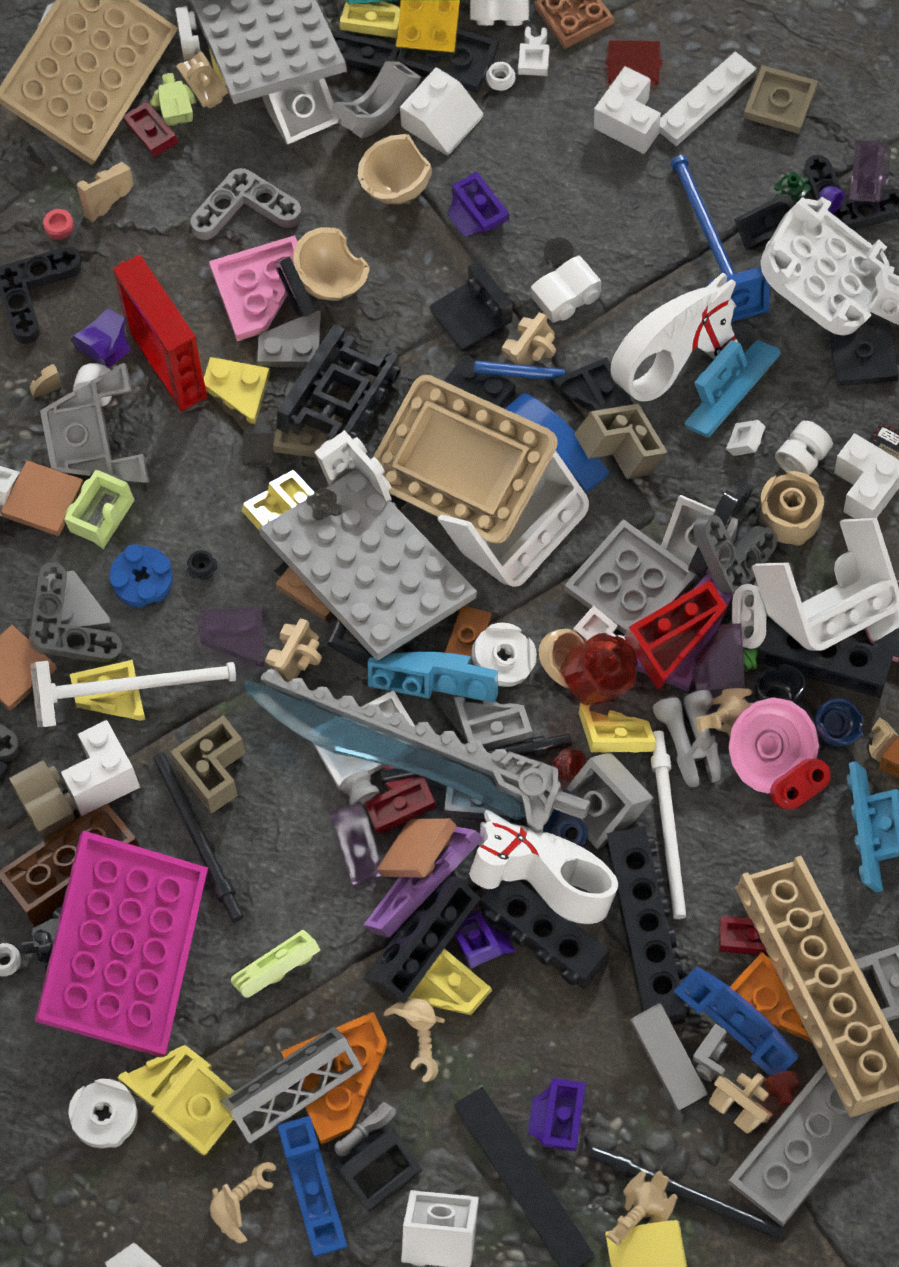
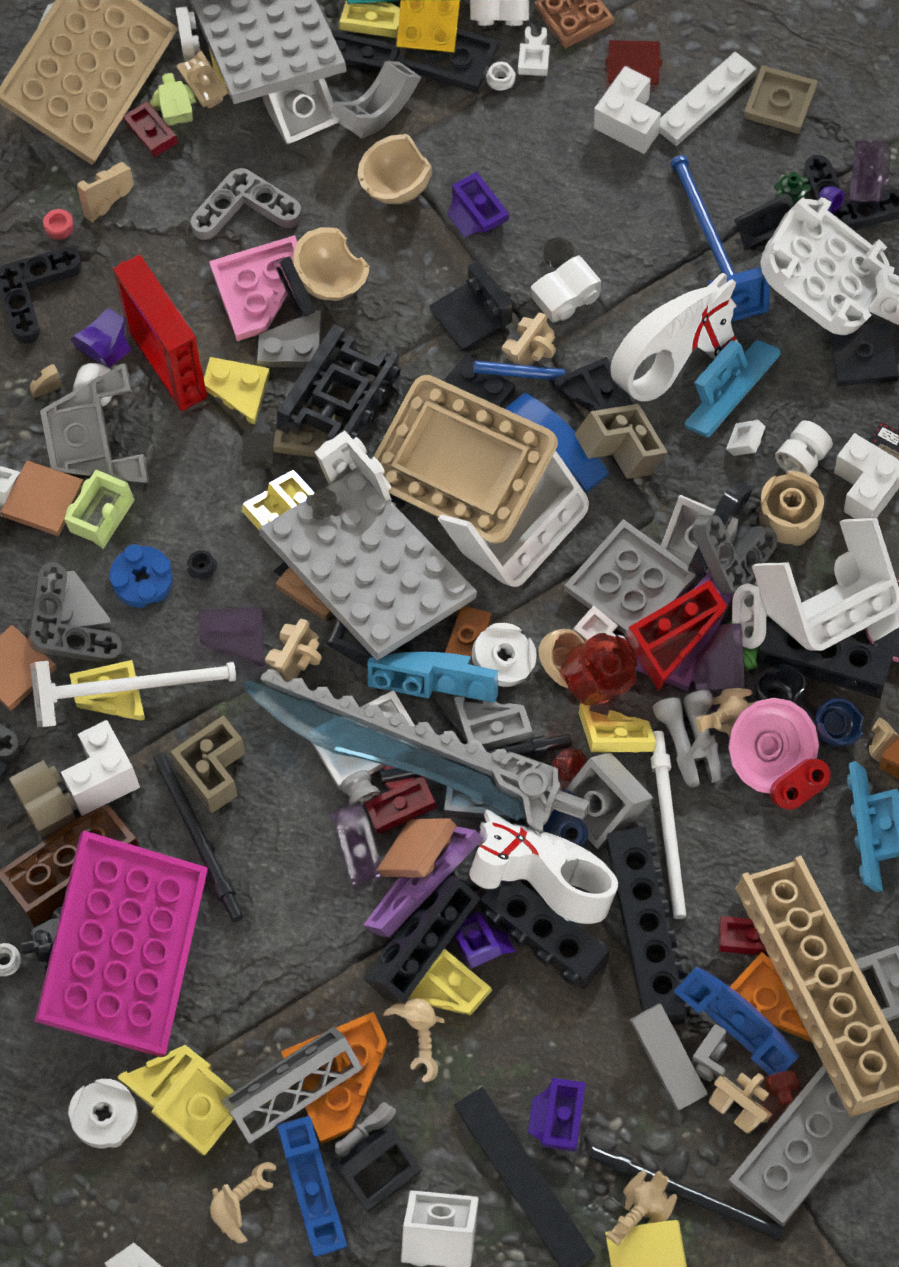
(275, 964): yellowish green hinge -> none
(440, 112): white slope -> none

